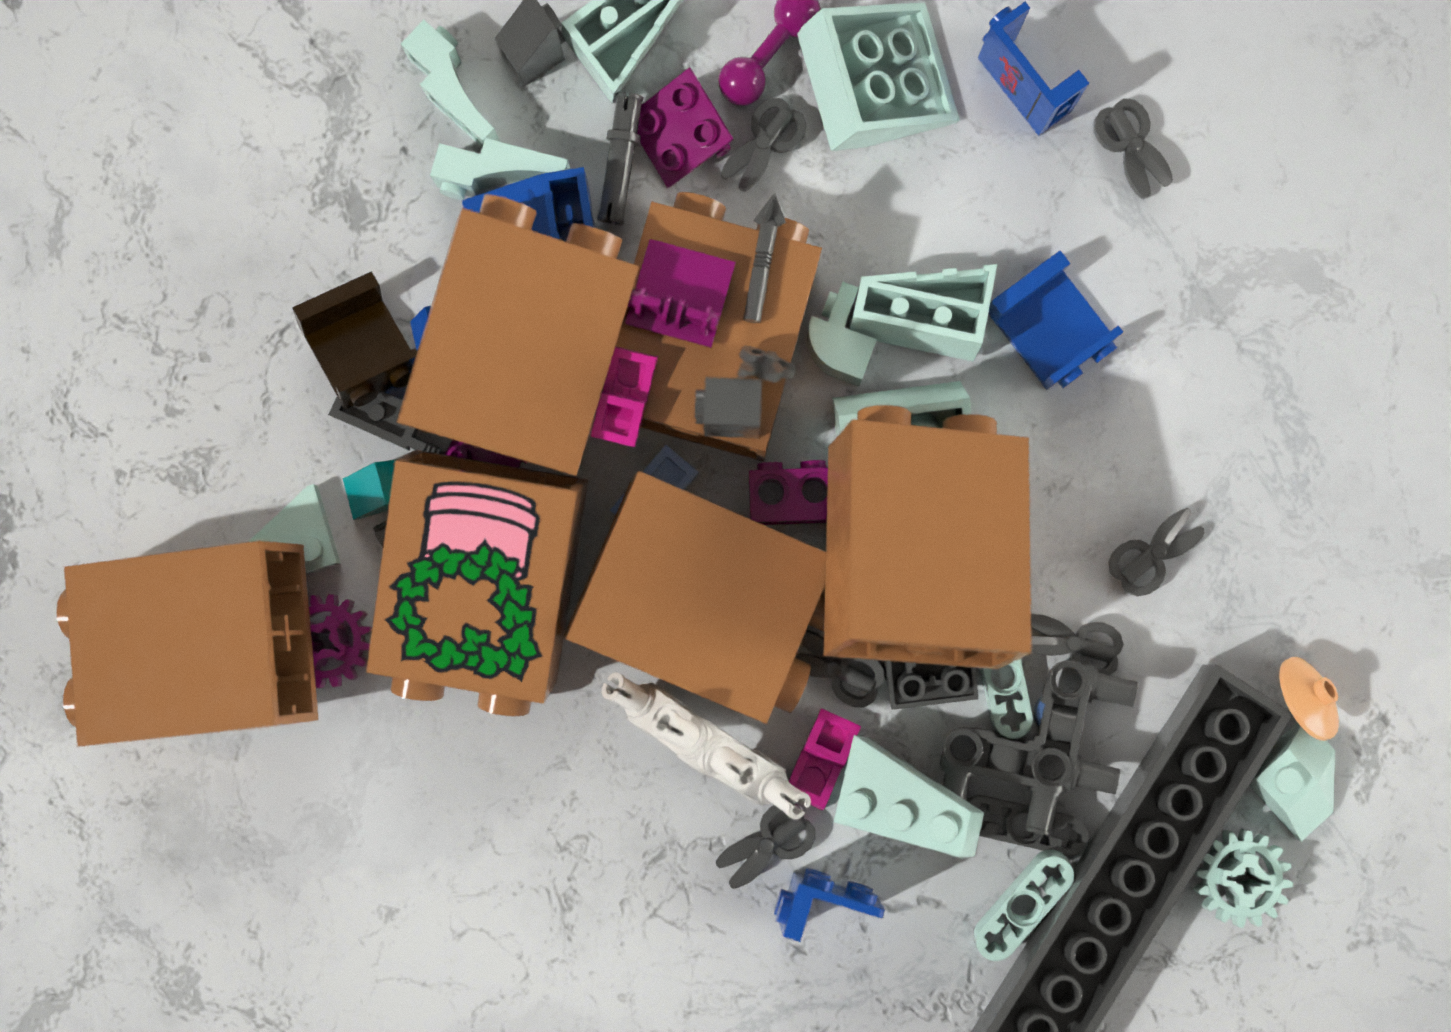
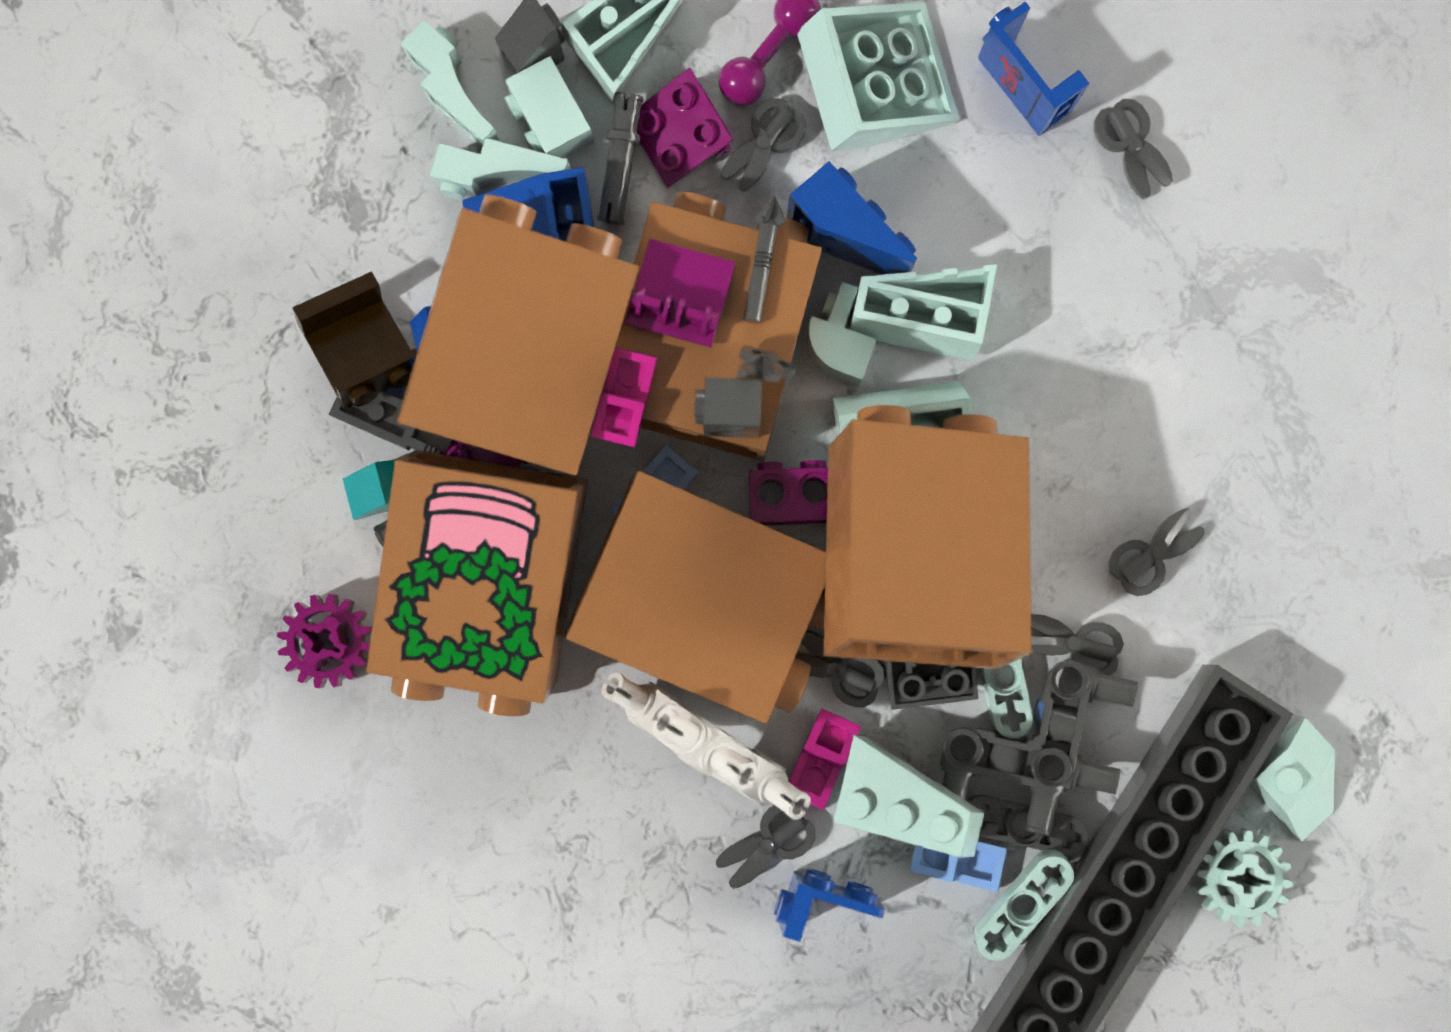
(188, 643): medium nougat brick -> none
(304, 523): light aqua wing -> none
(548, 109): none -> light aqua brick
(848, 224): none -> blue slope
(982, 870): none -> light blue slope
(1052, 323): blue panel -> none
(1310, 698): light nougat dish -> none

